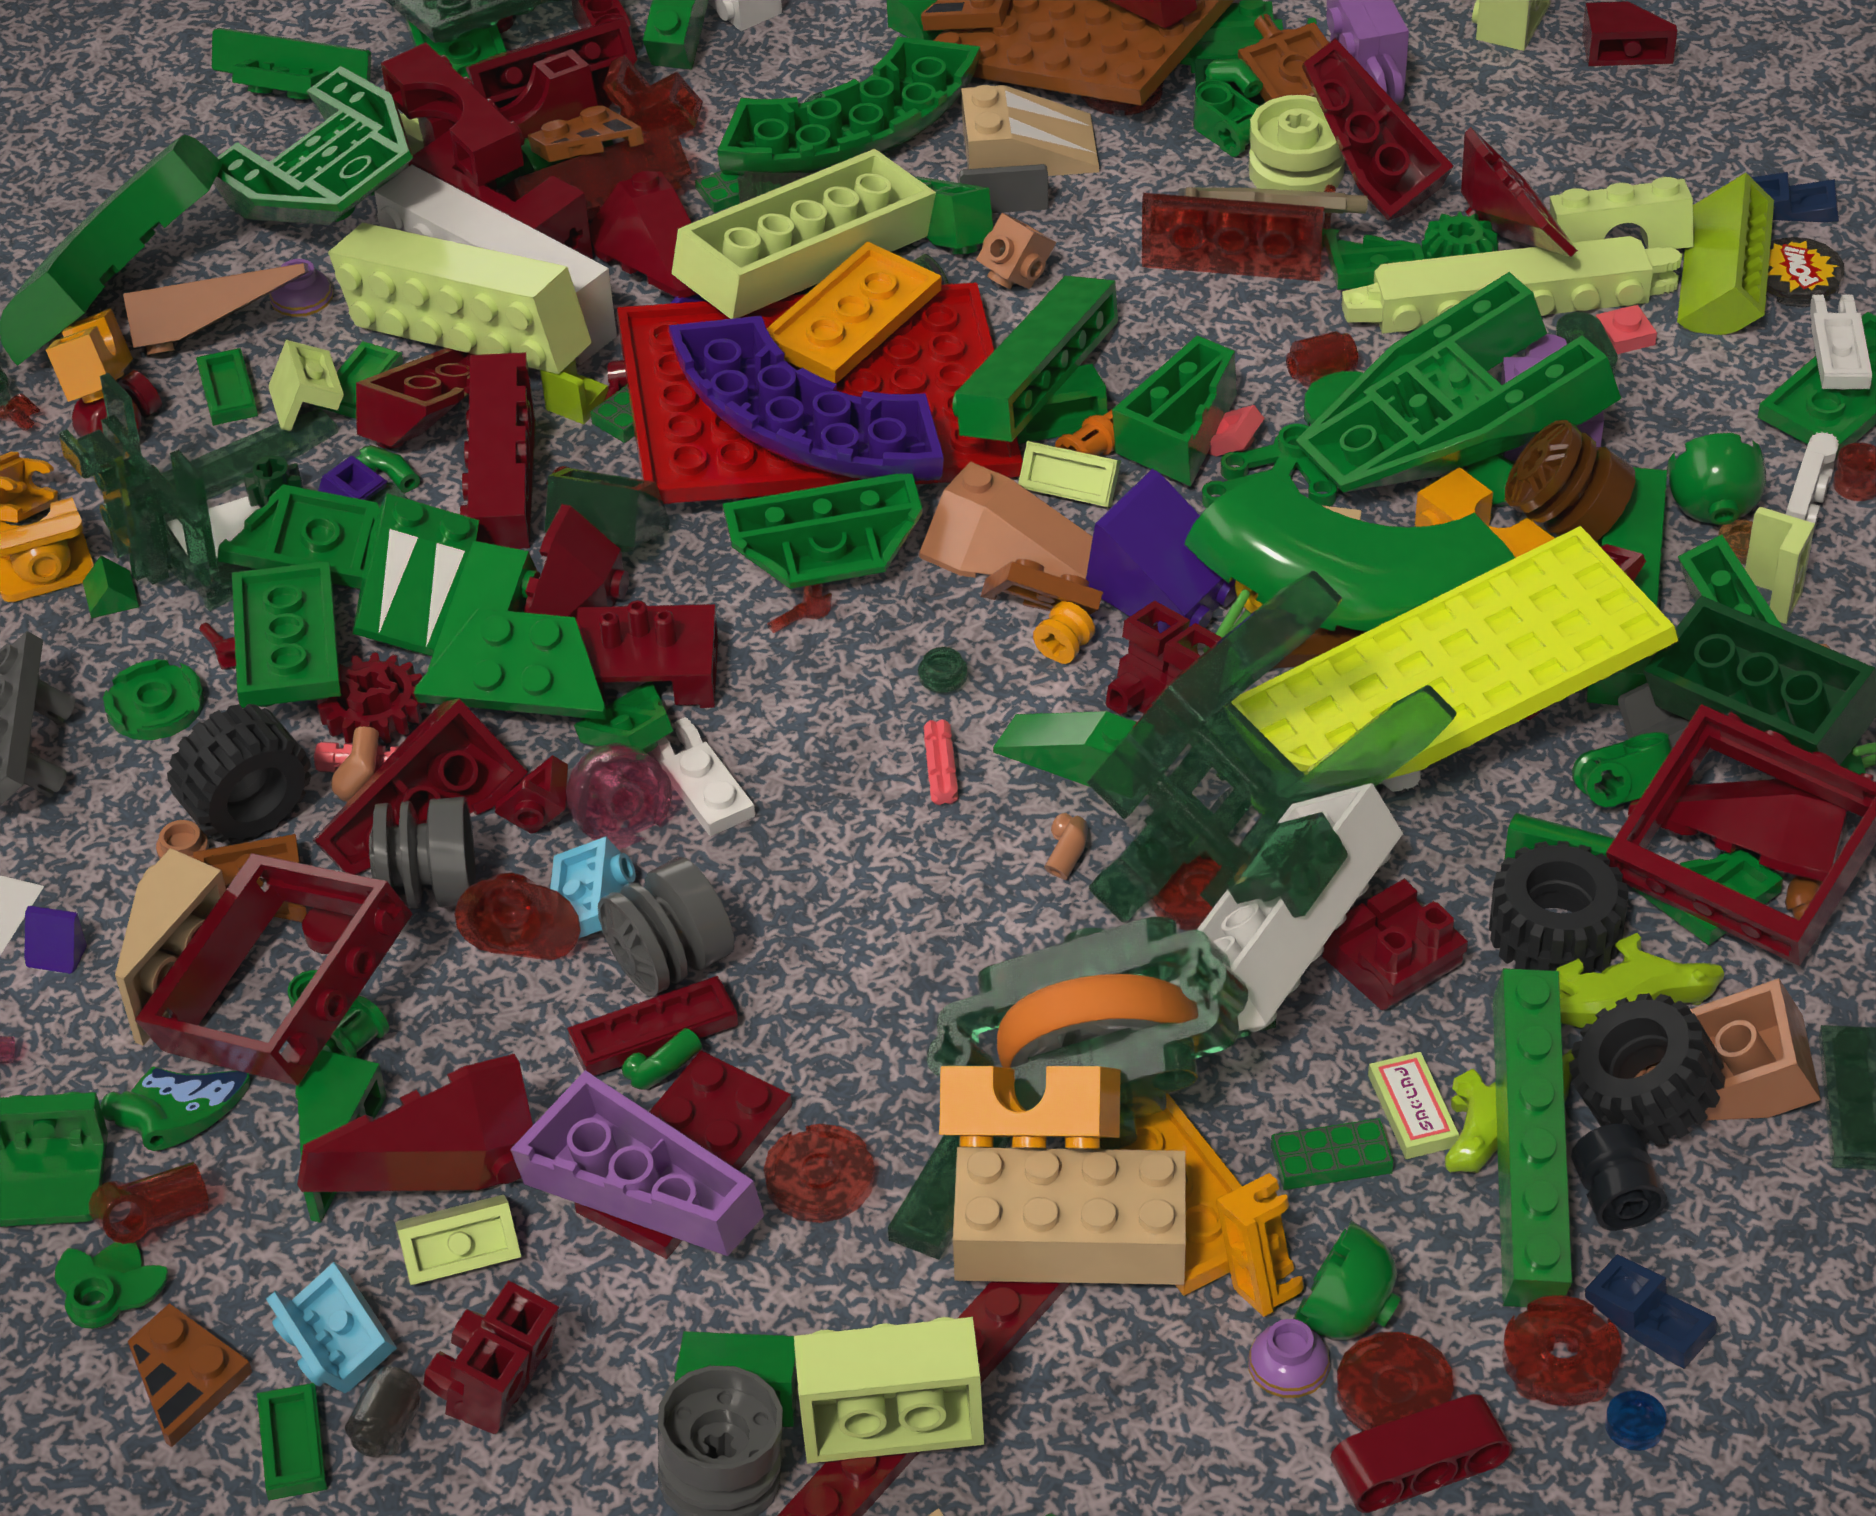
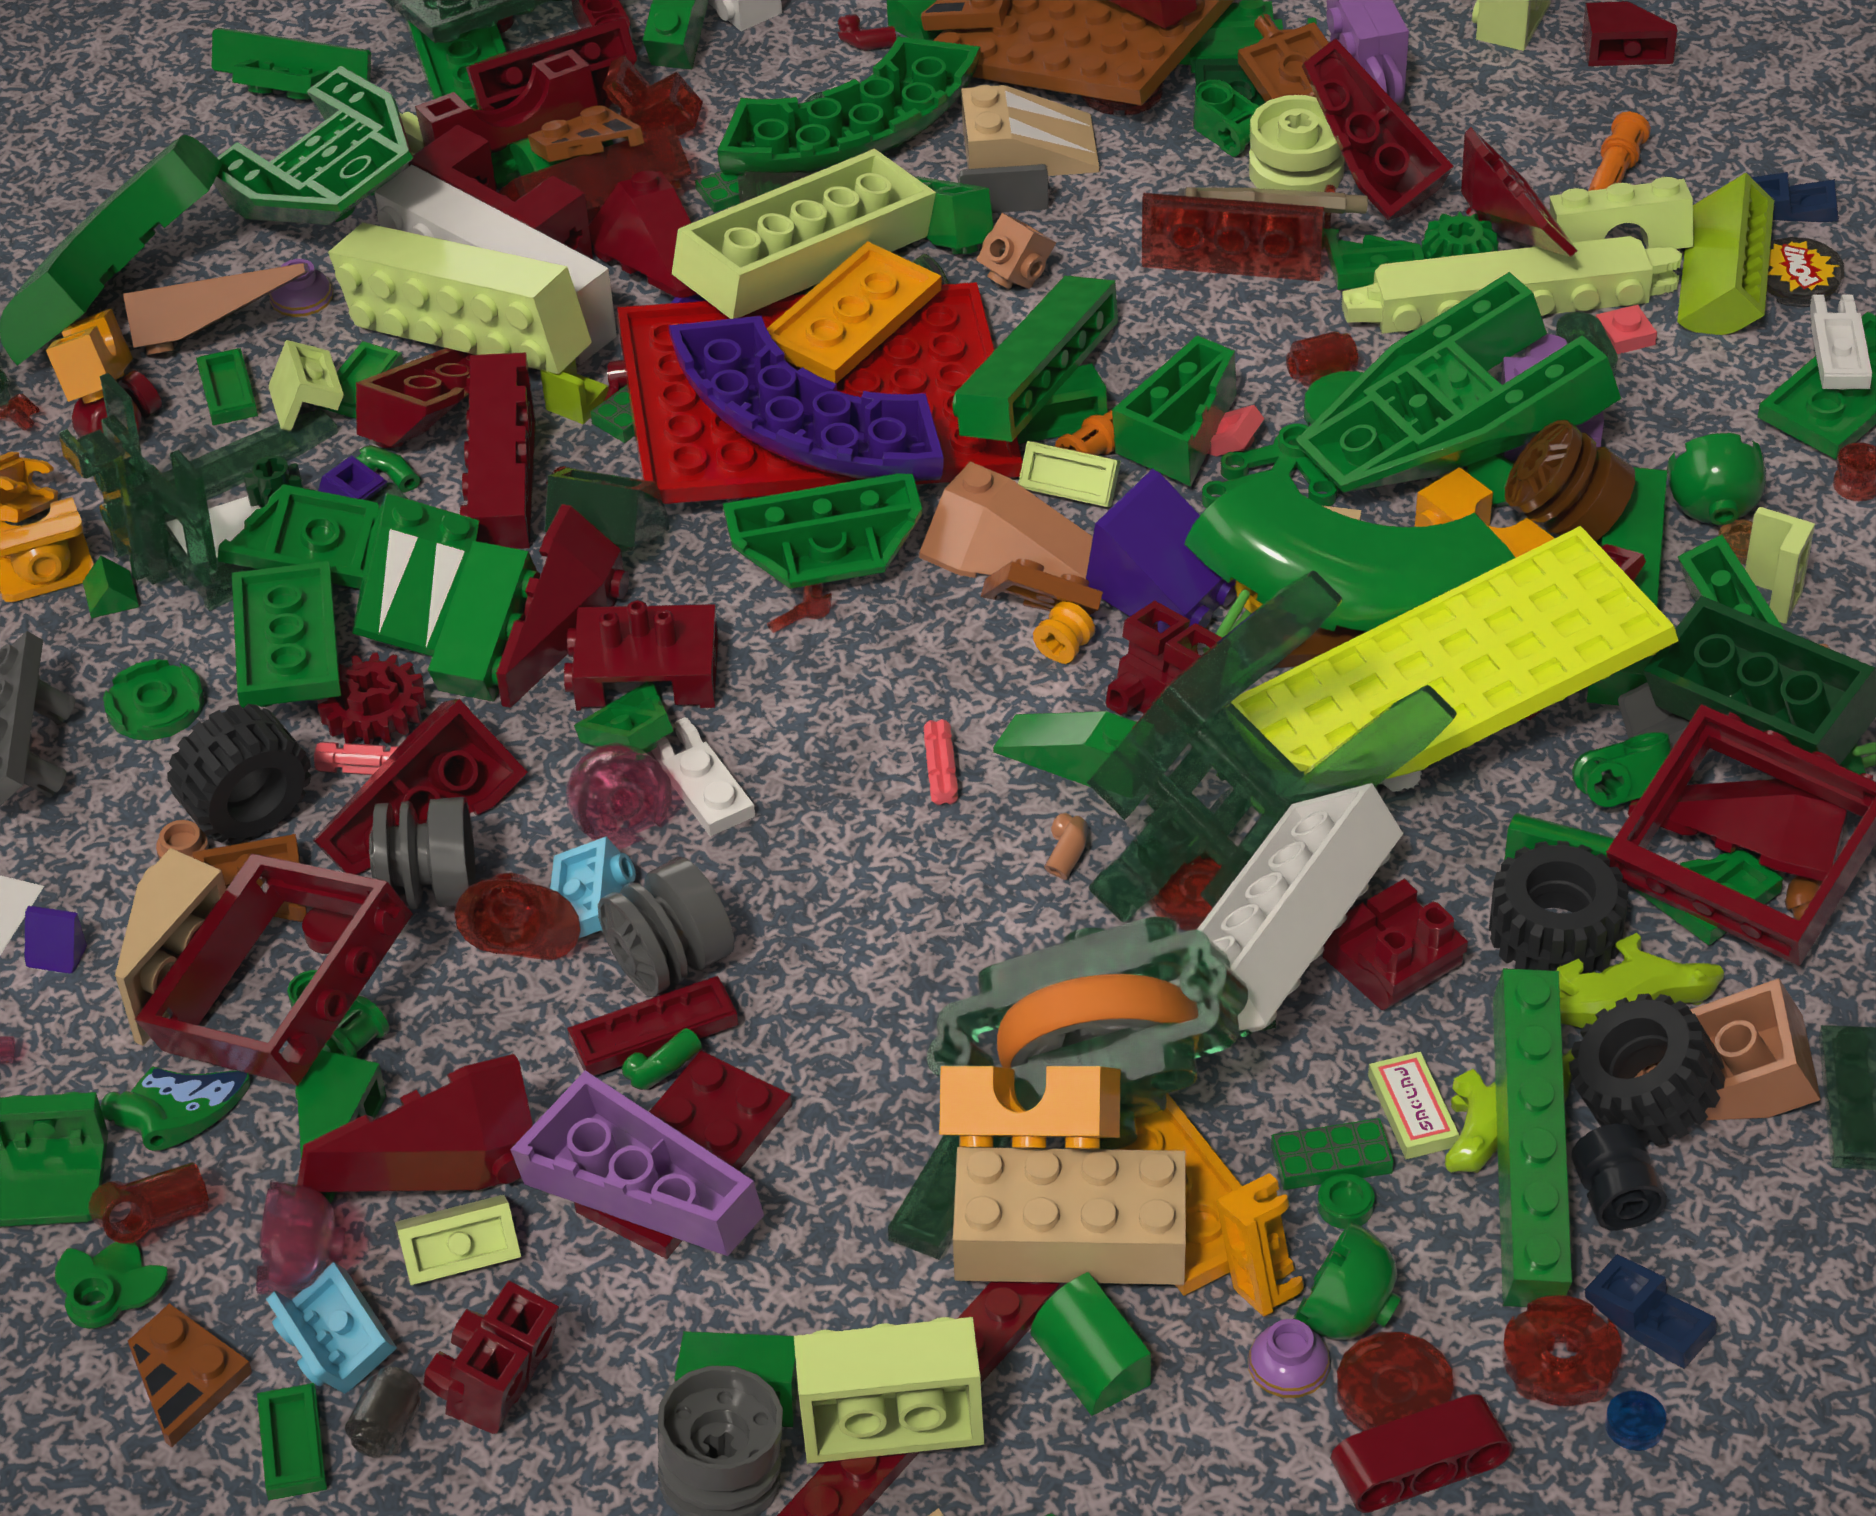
(223, 647): dark red hand -> none
(296, 1239): none -> clear pink cylinder
(358, 765): nougat arm -> none
(429, 86): dark red arch -> none
(516, 666): green wing -> none
(536, 797): dark red bracket -> none
(820, 1190): clear red tile -> none
(864, 38): none -> dark red arm
(942, 670): clear green plate -> none
(1092, 1345): none -> green brick
(1235, 71): green arm -> none
(1291, 862): clear green bracket -> none
(1345, 1199): none -> green tile
(1621, 149): none -> orange pin
(1813, 477): white hinge -> none

